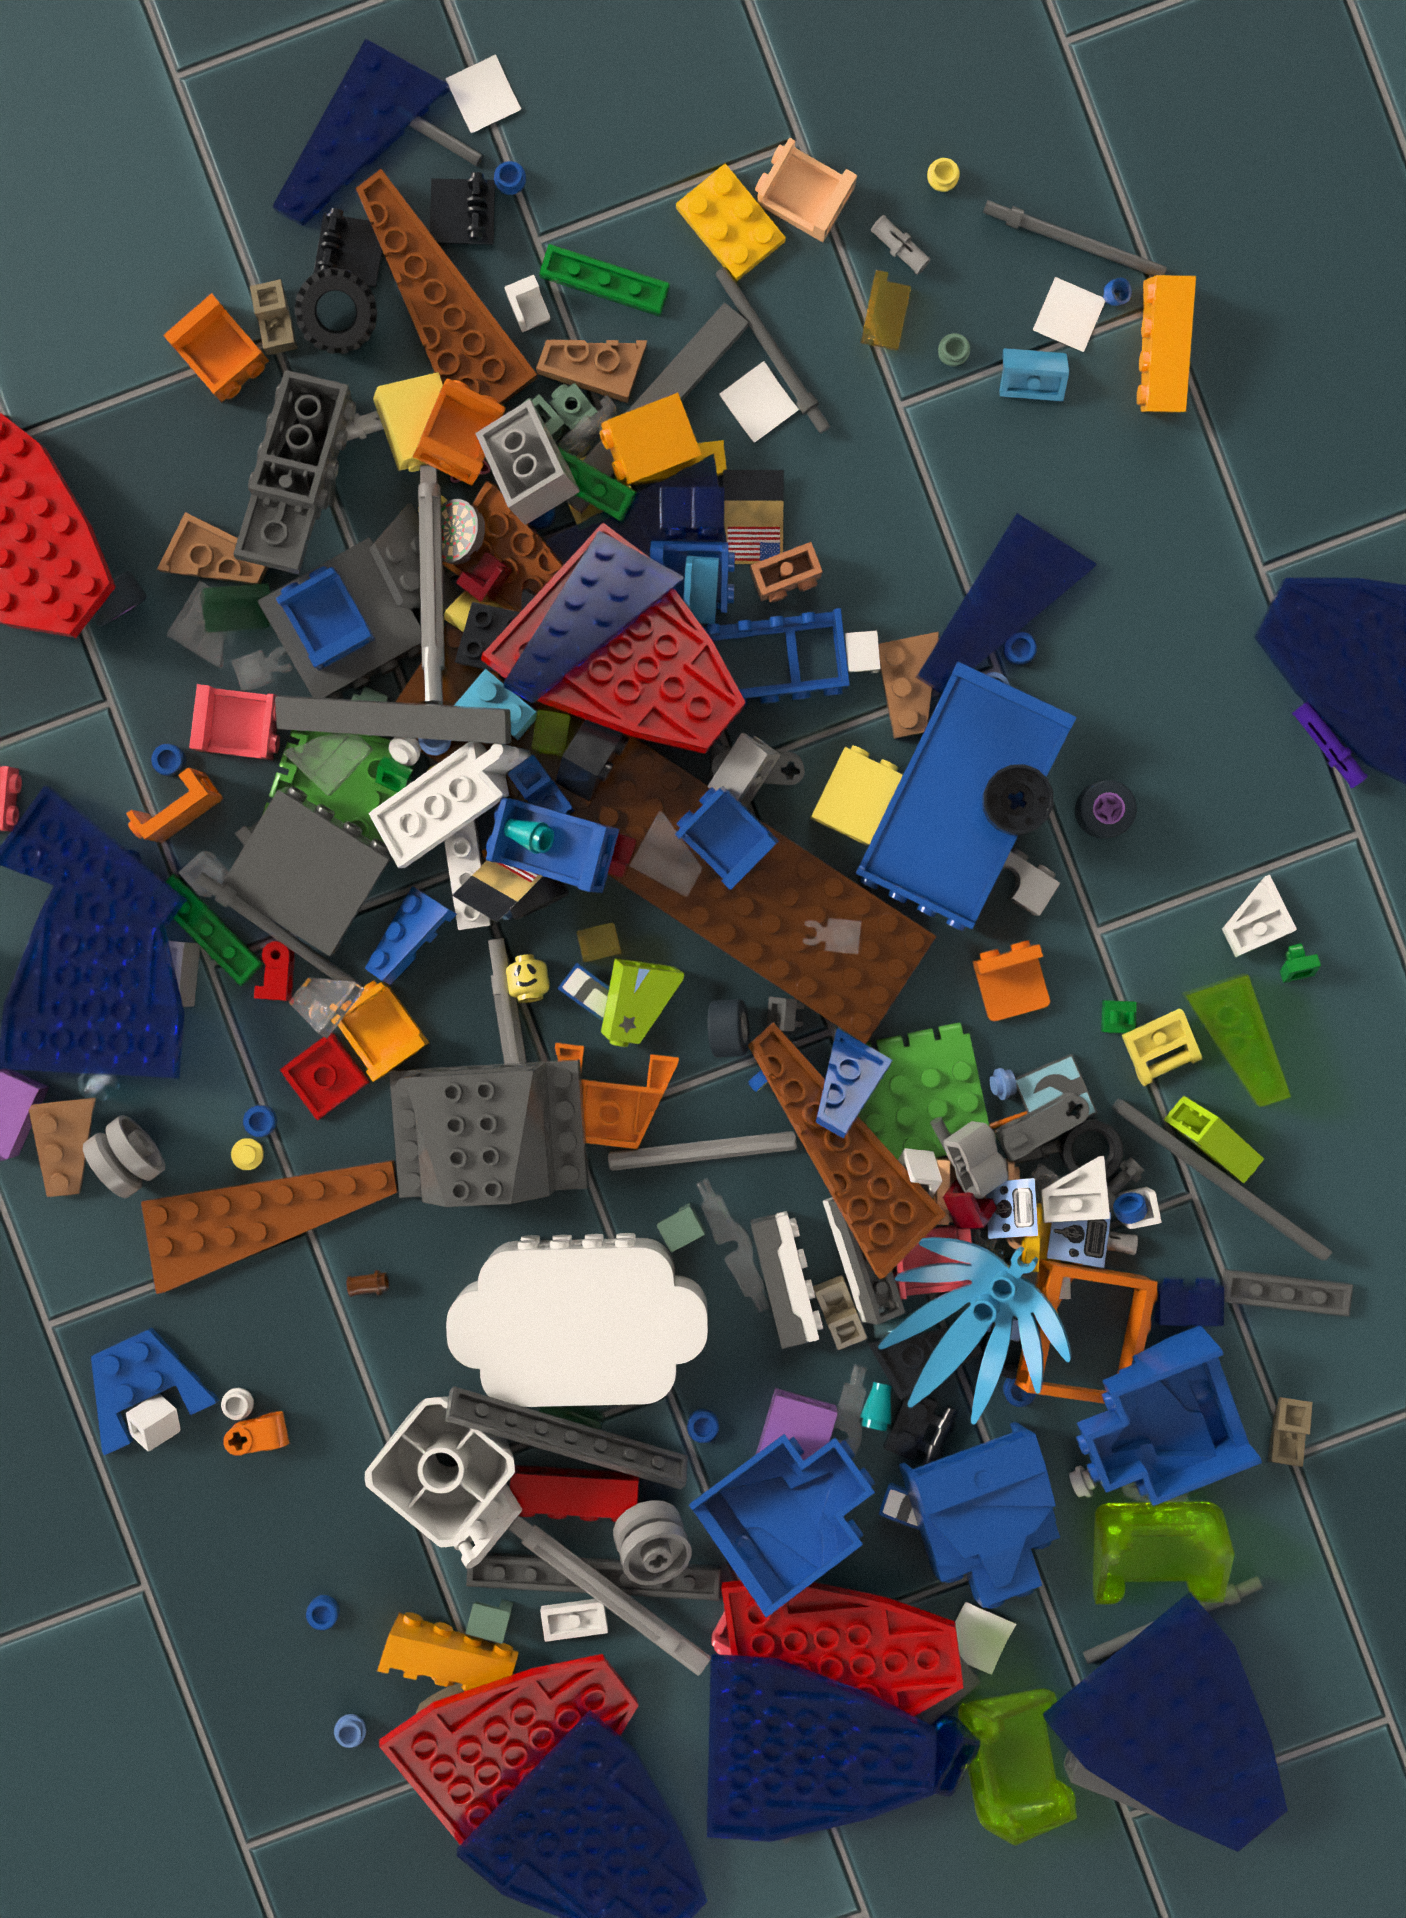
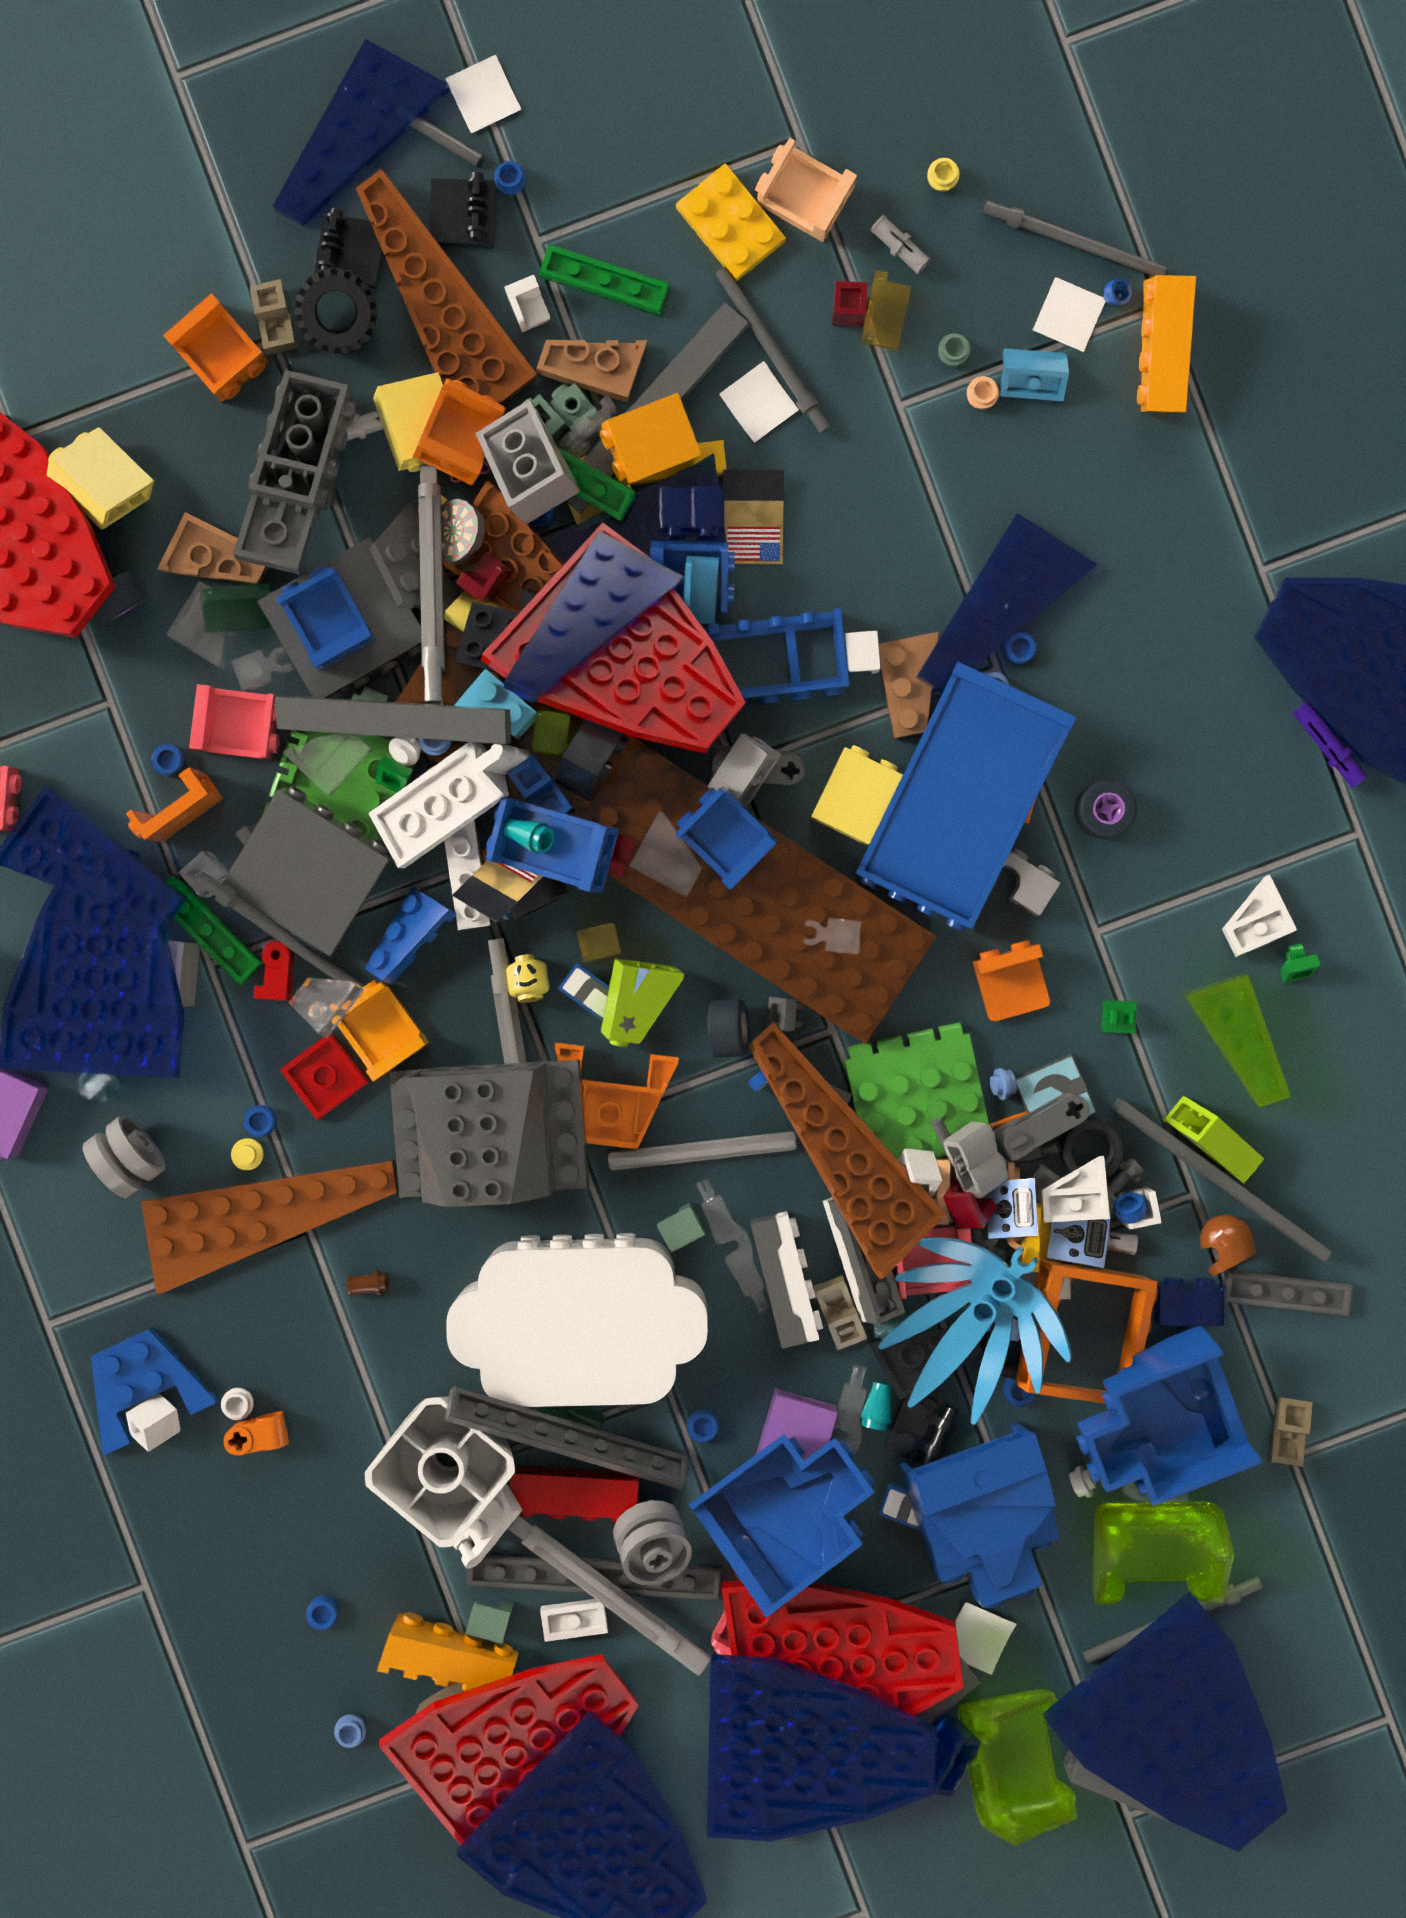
(59, 1139): medium nougat wing -> none
(100, 477): none -> light yellow brick
(786, 572): nougat brick -> none
(849, 303): none -> dark red panel
(849, 1082): wing -> none
(982, 392): none -> light nougat plate
(1036, 795): black wheel -> none
(1157, 1039): light yellow plate -> none
(1230, 1238): none -> dark orange helmet

